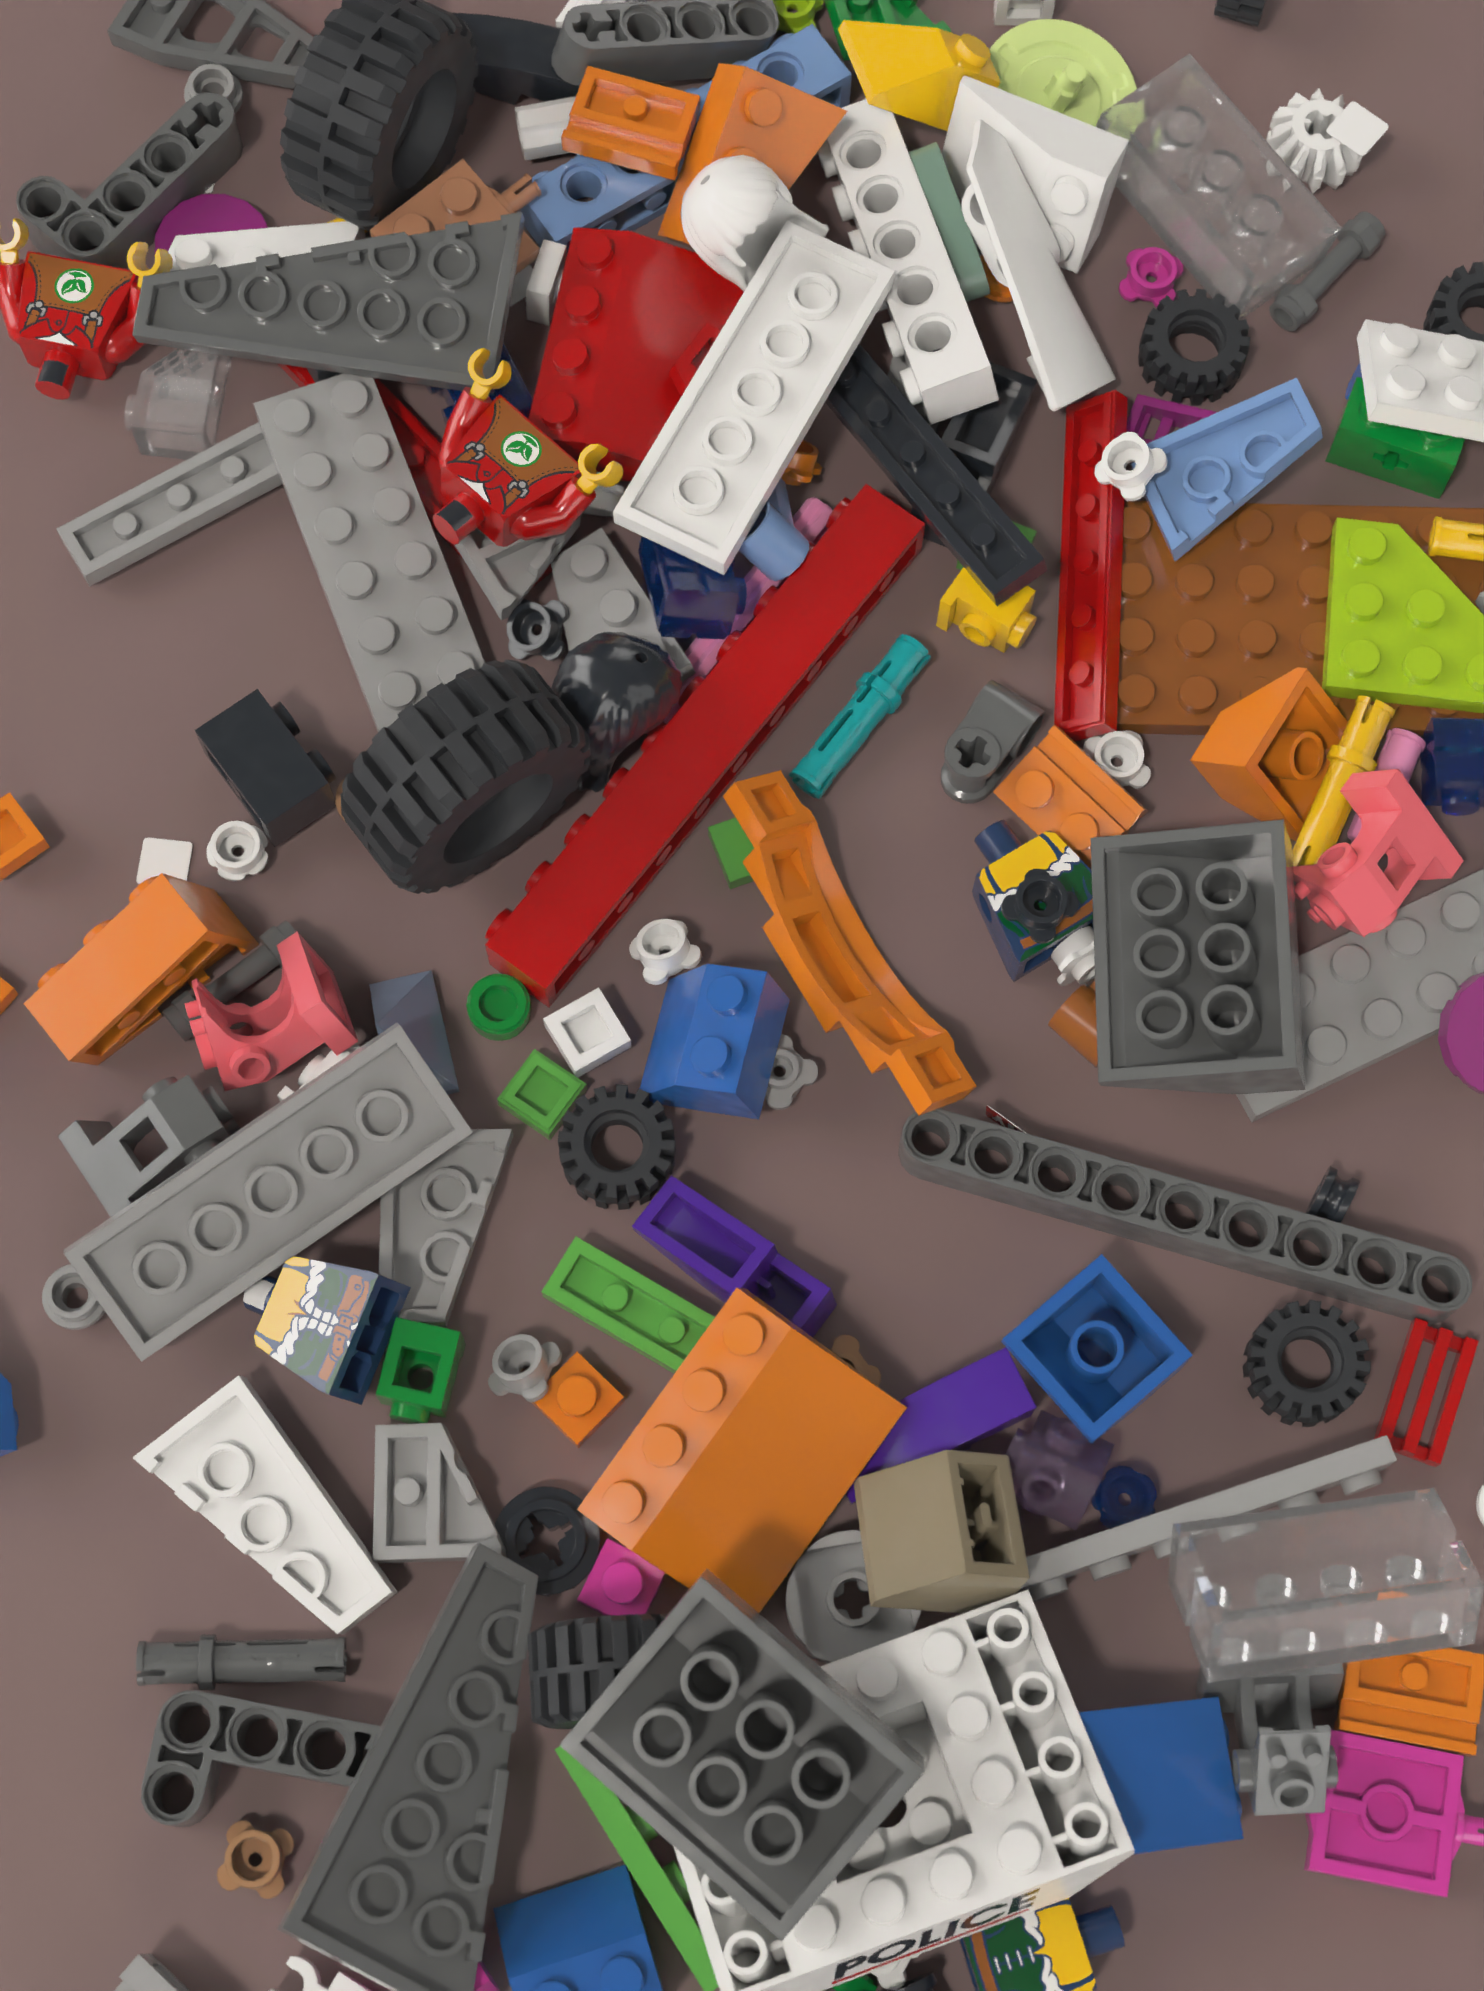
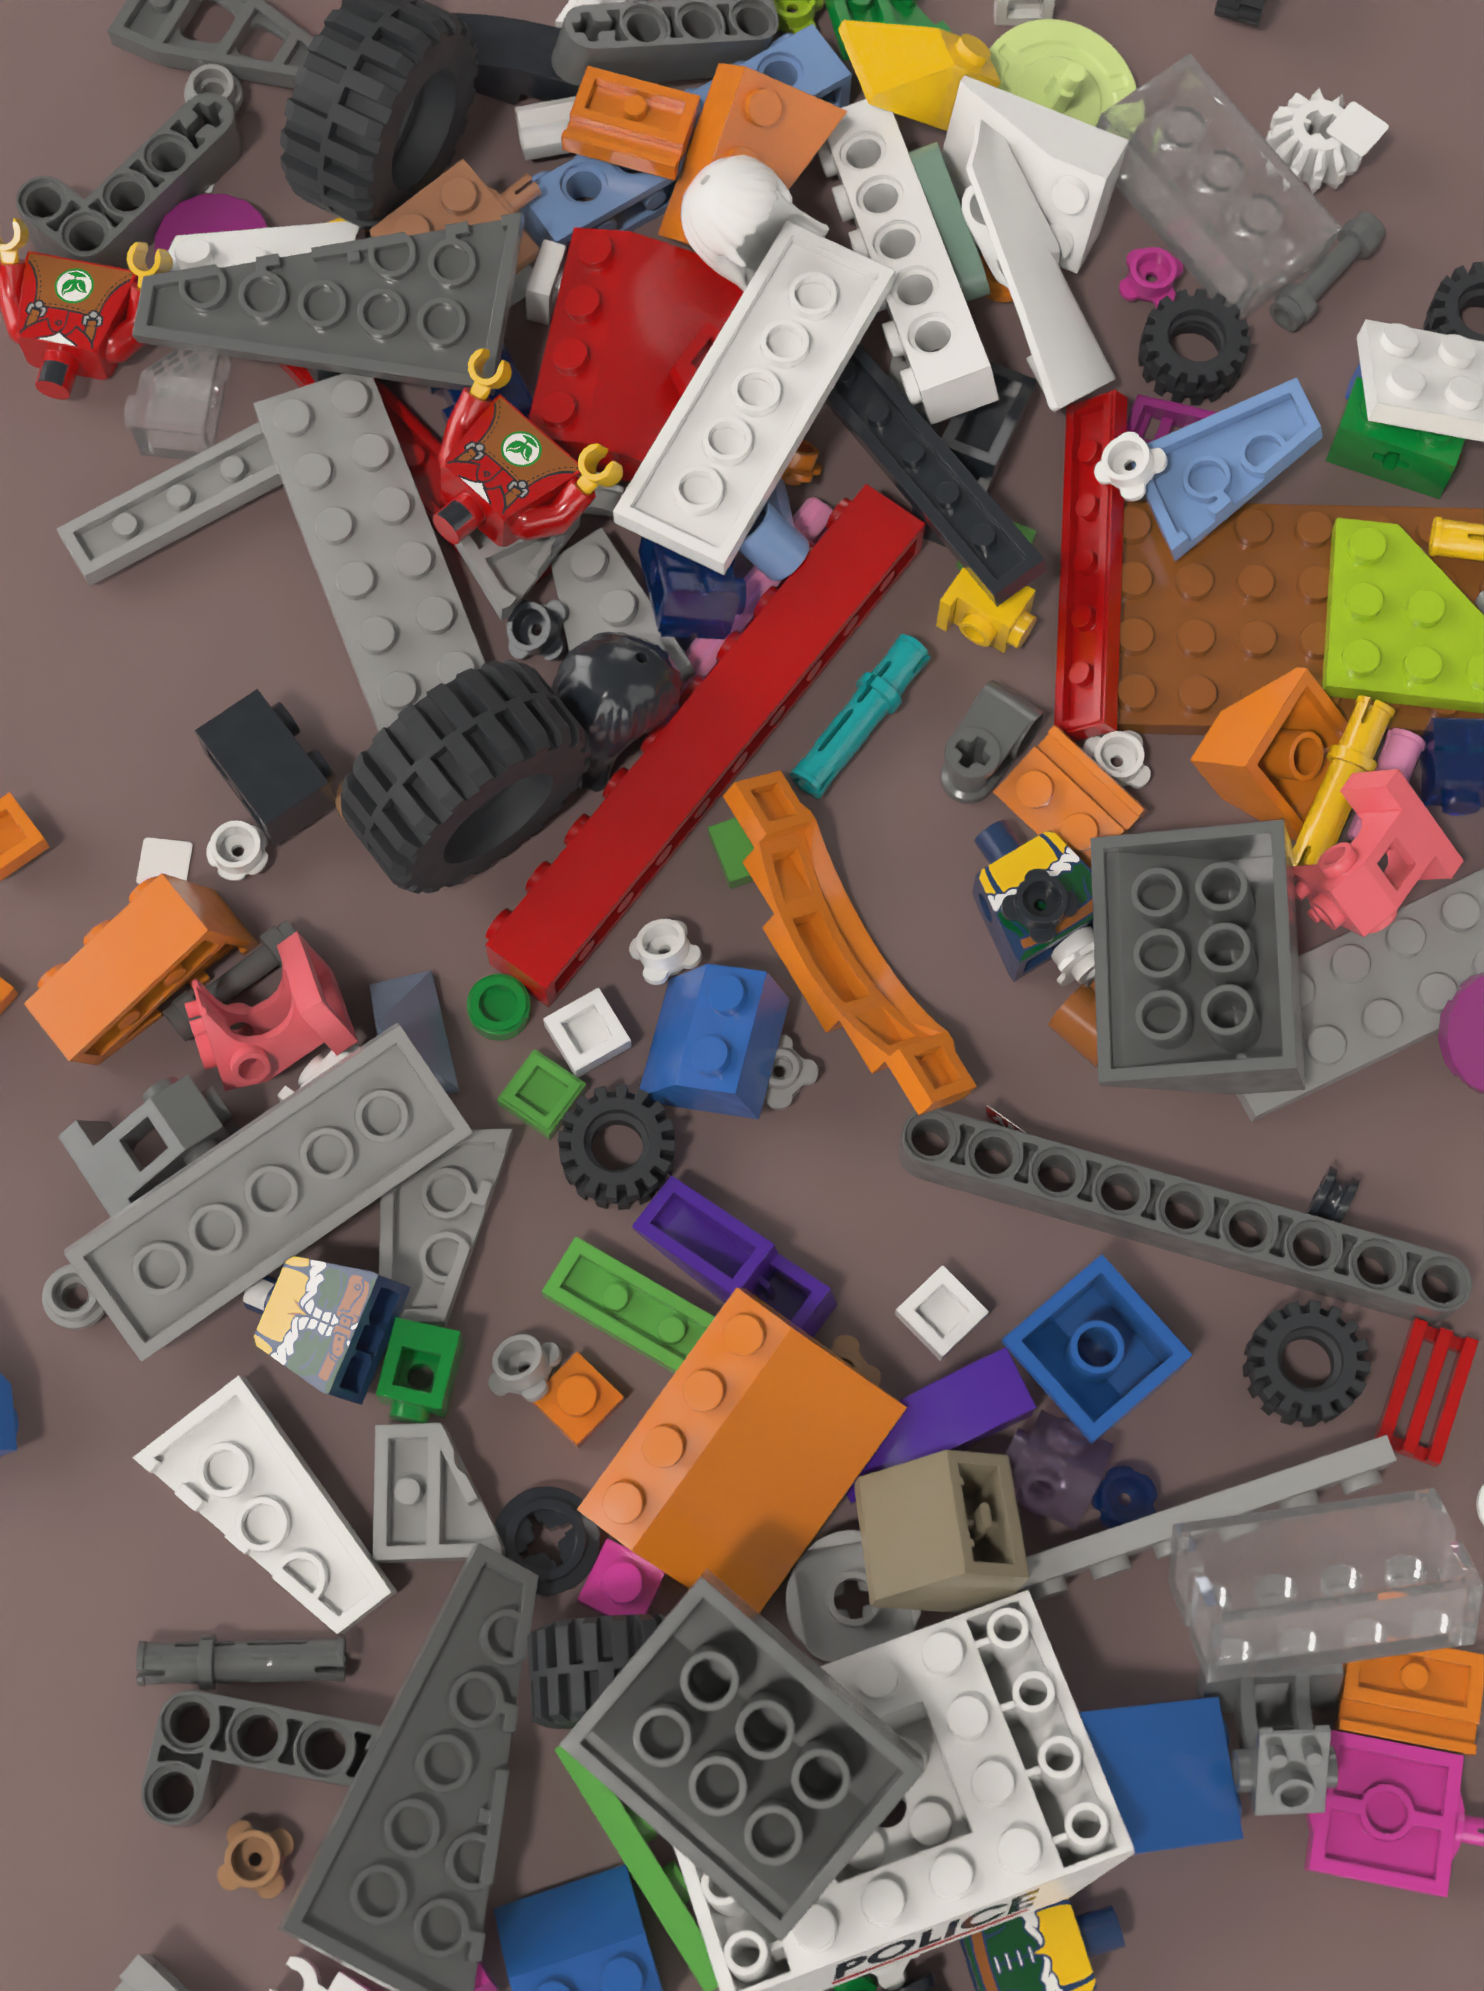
(941, 1313): none -> white plate

